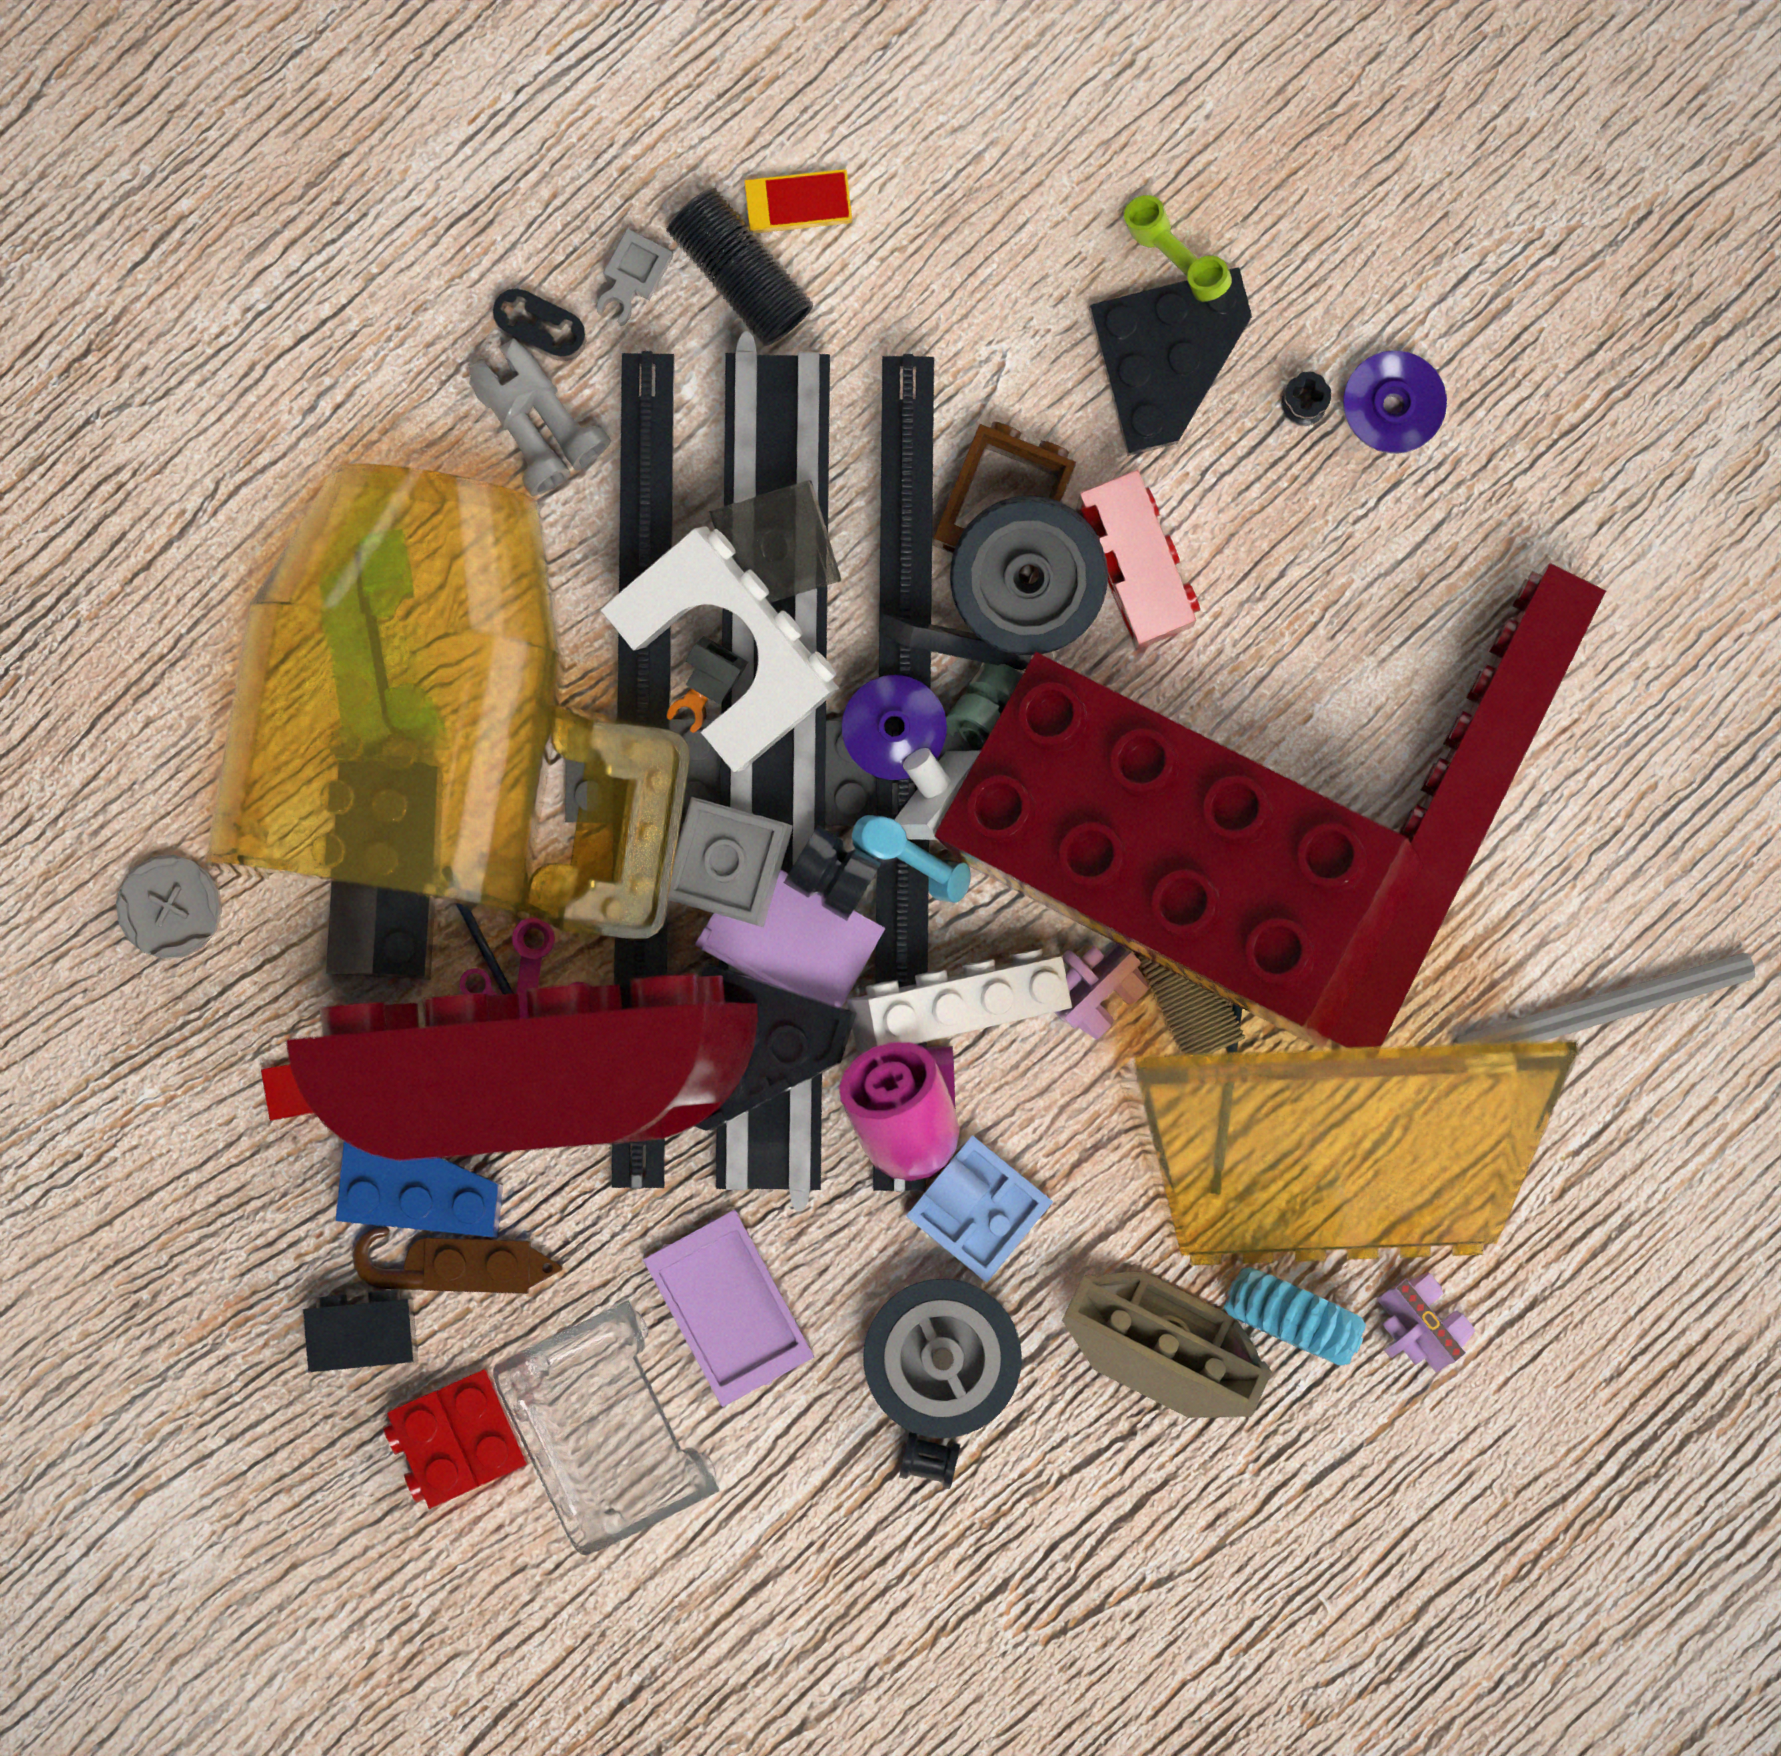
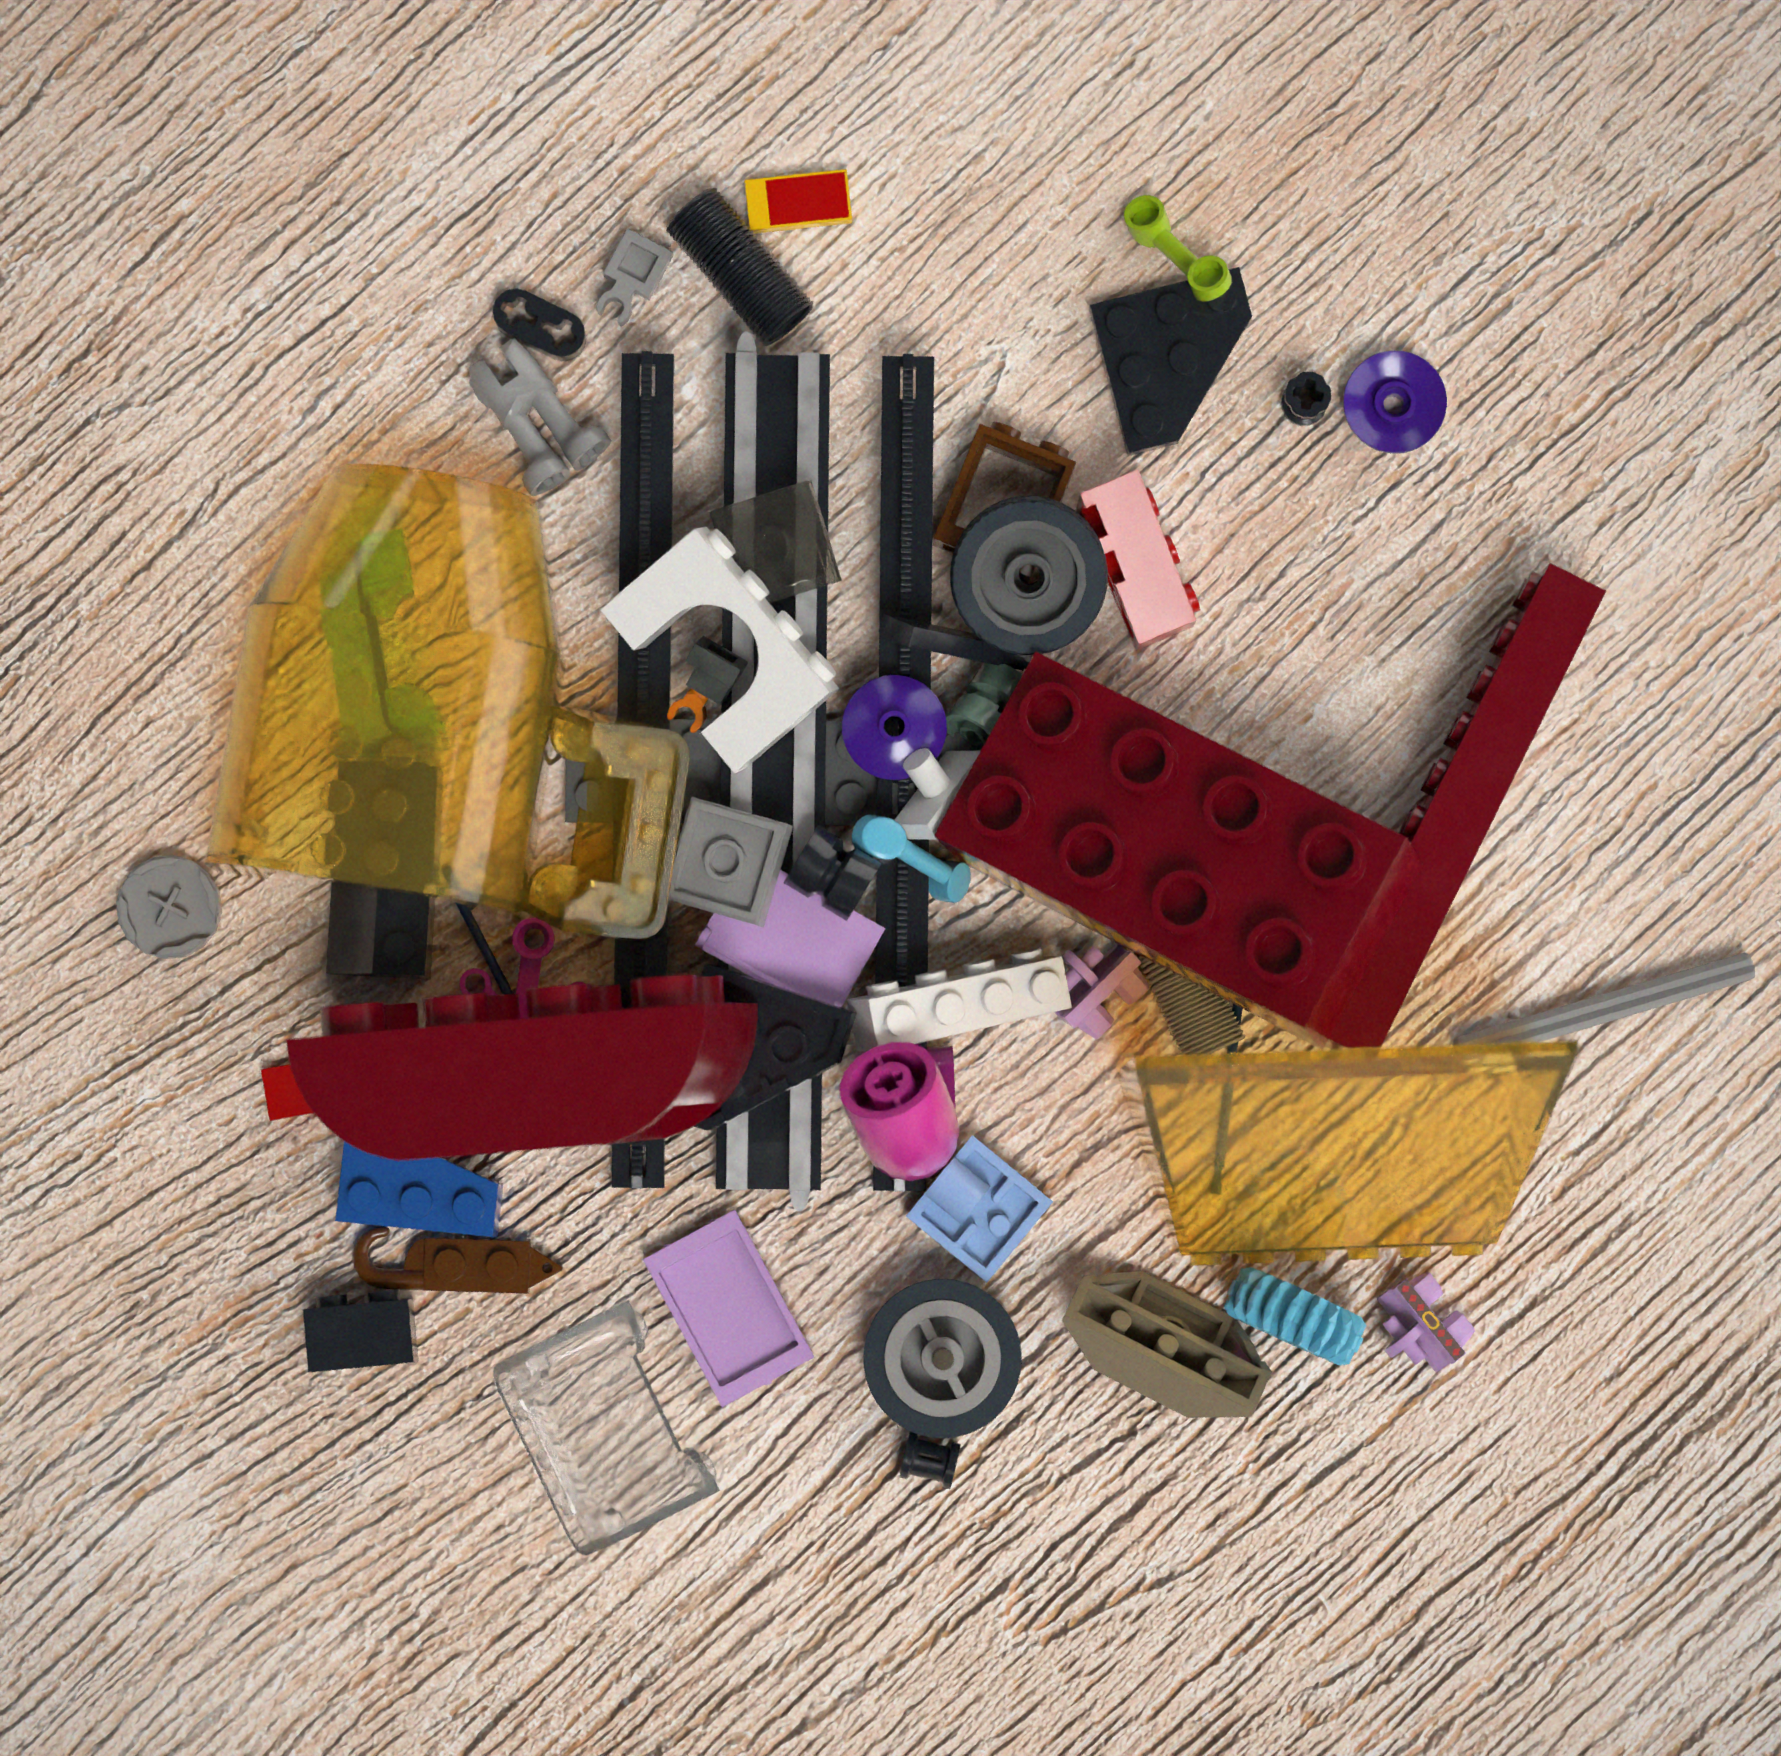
(454, 1439): red plate -> none

